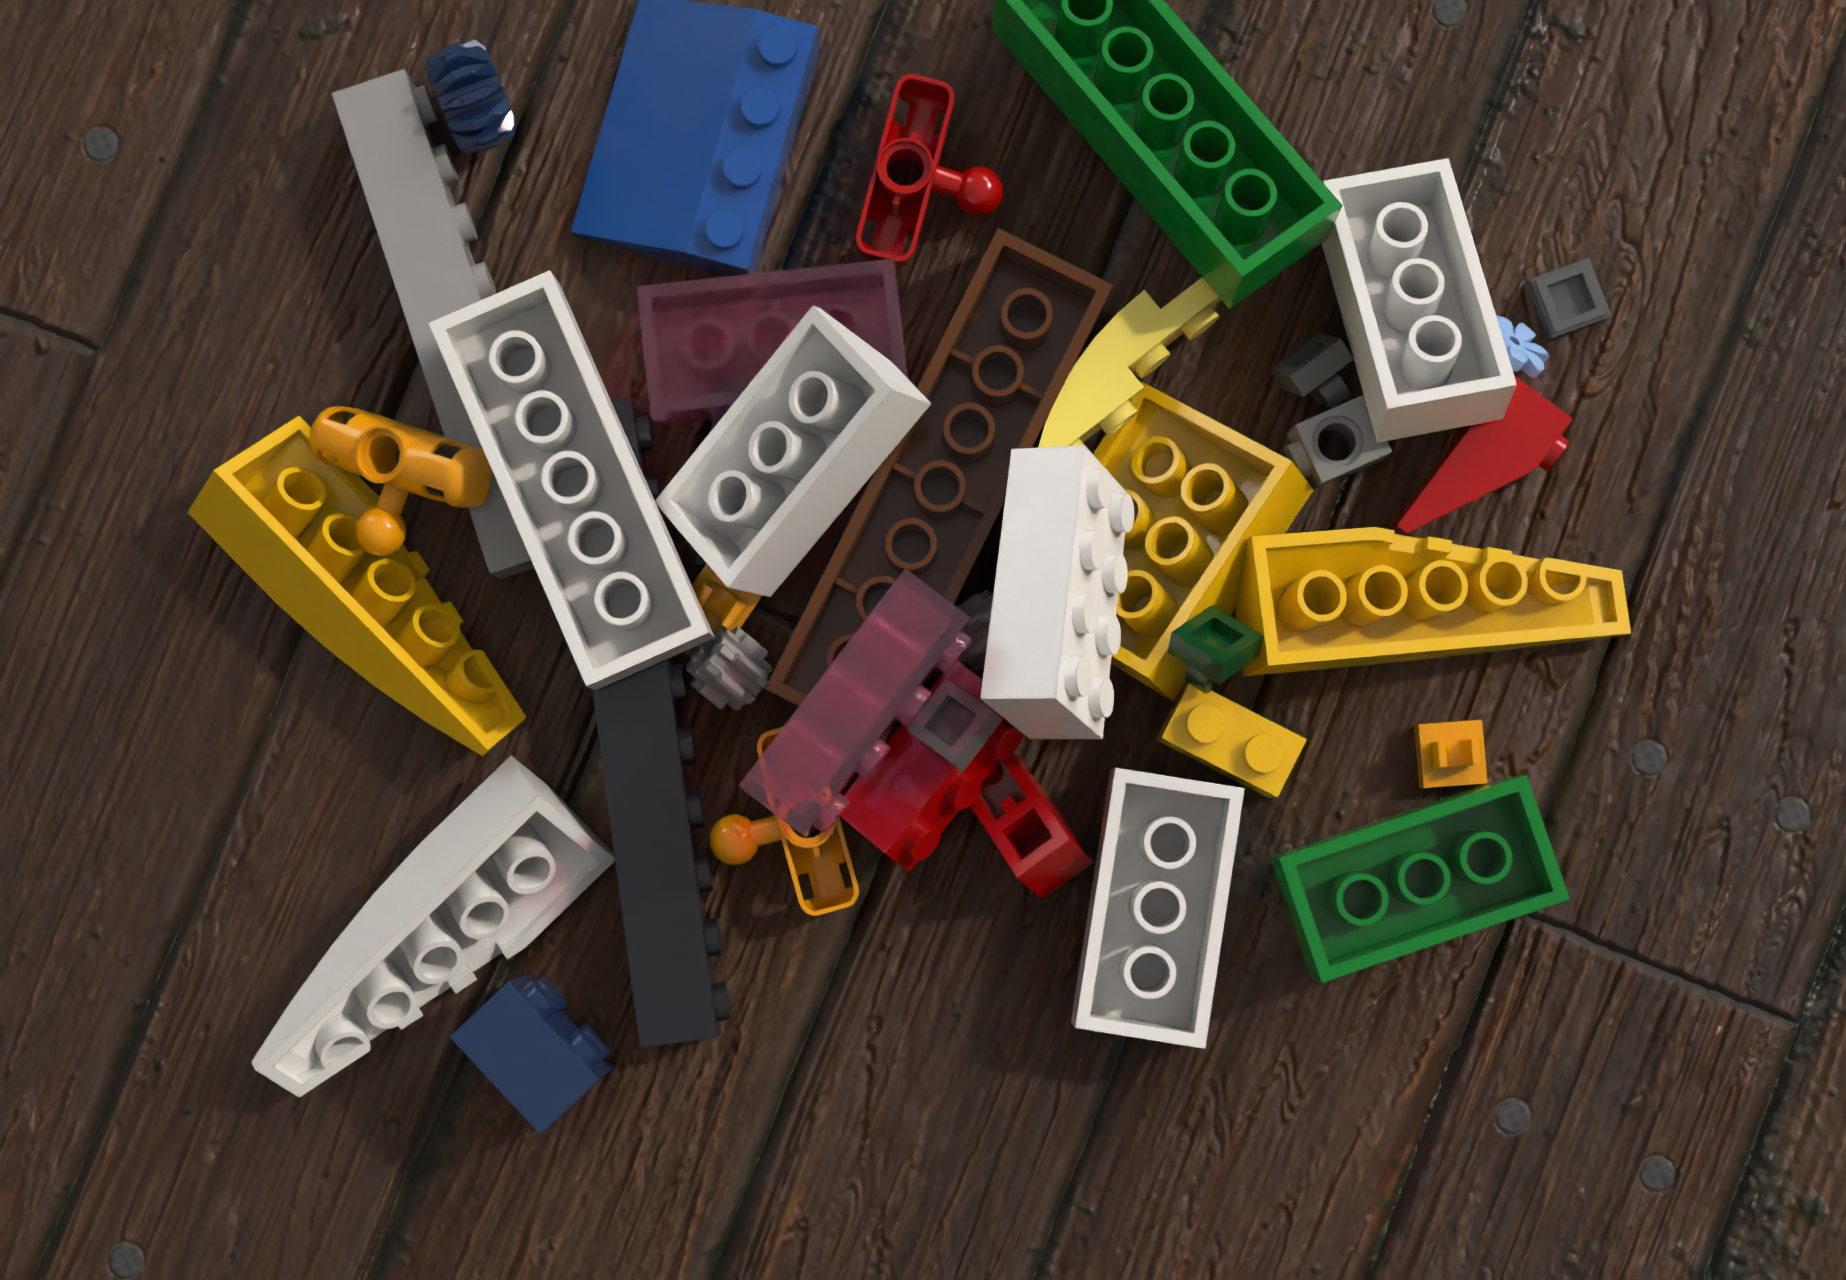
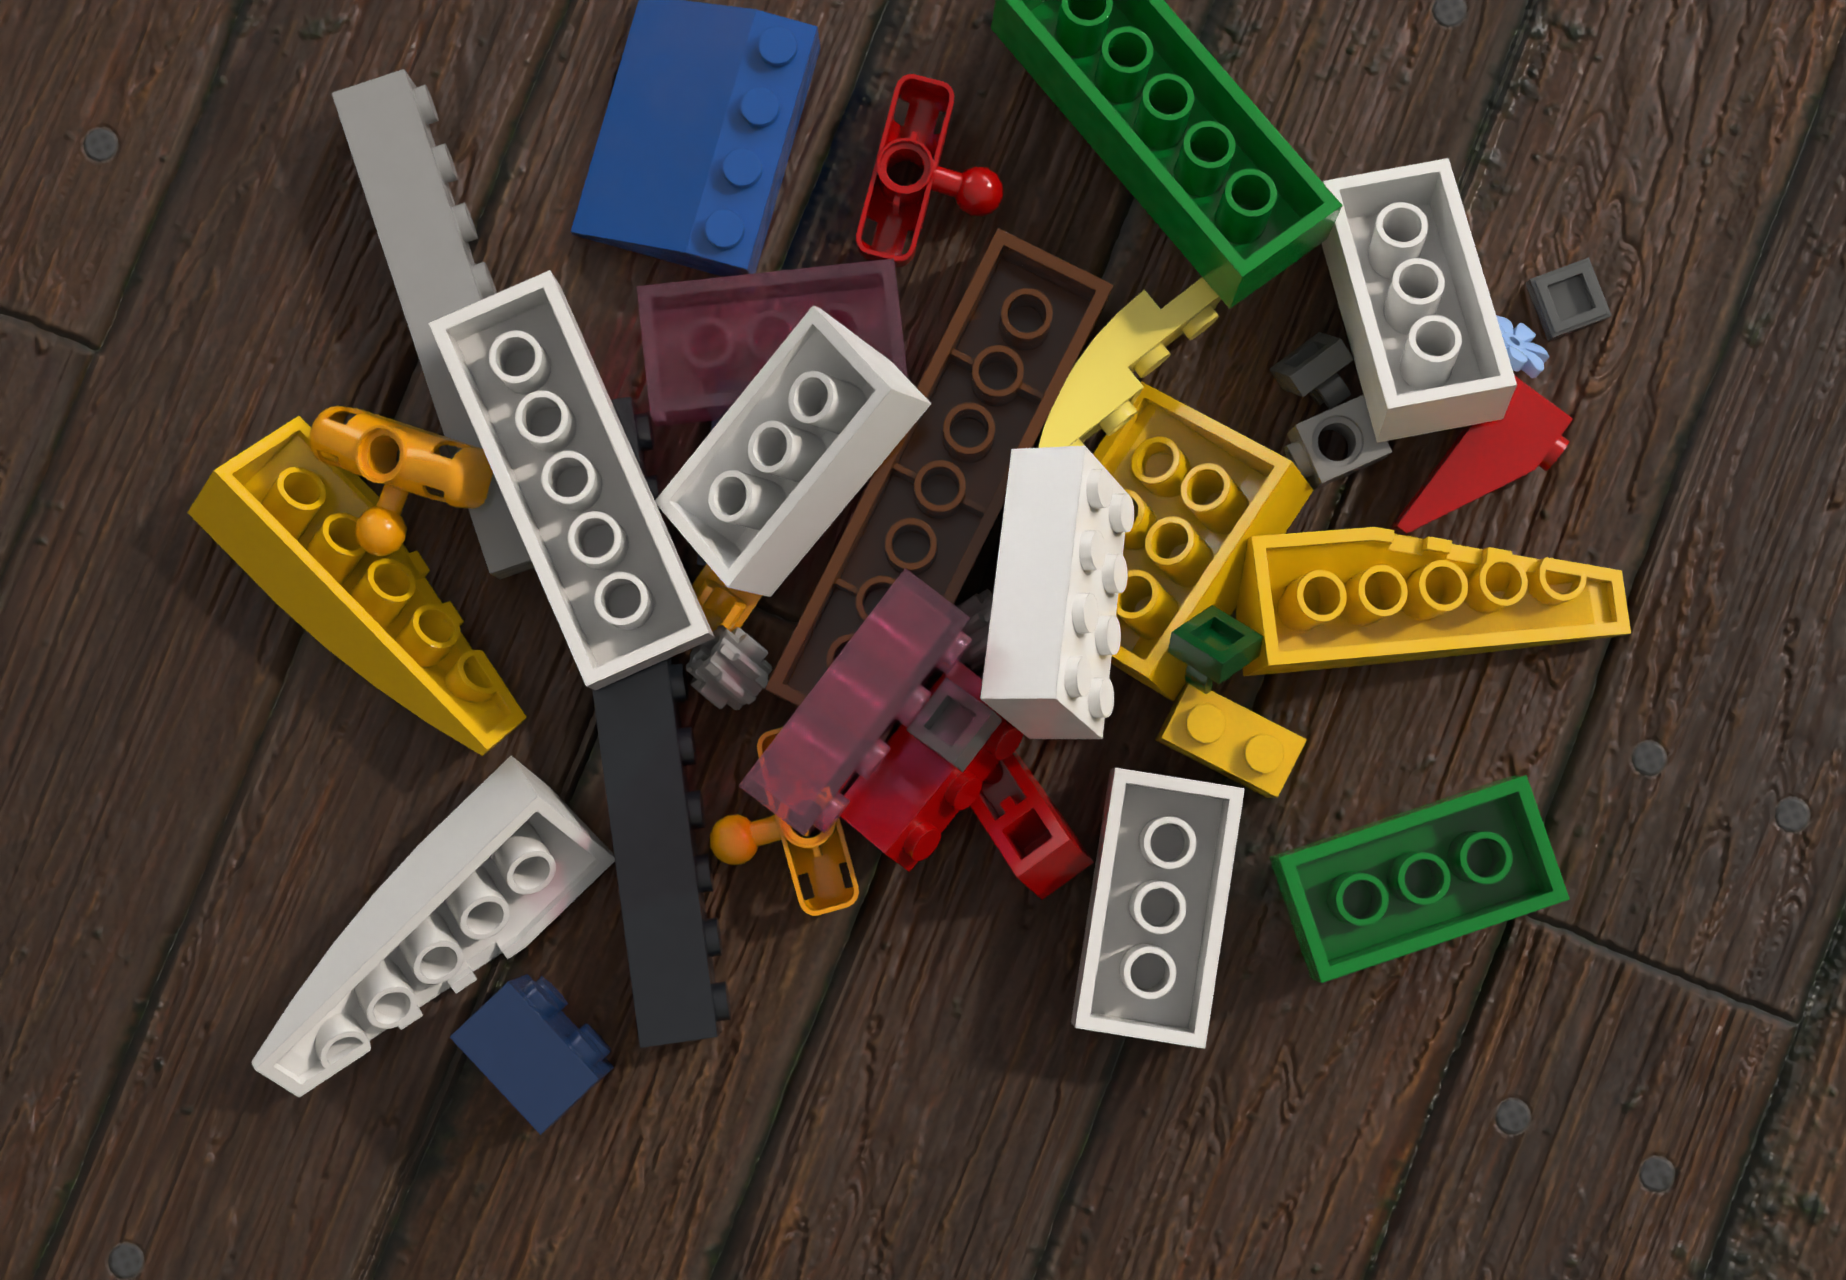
(471, 96): dark blue gear -> none
(1450, 754): light orange tile -> none

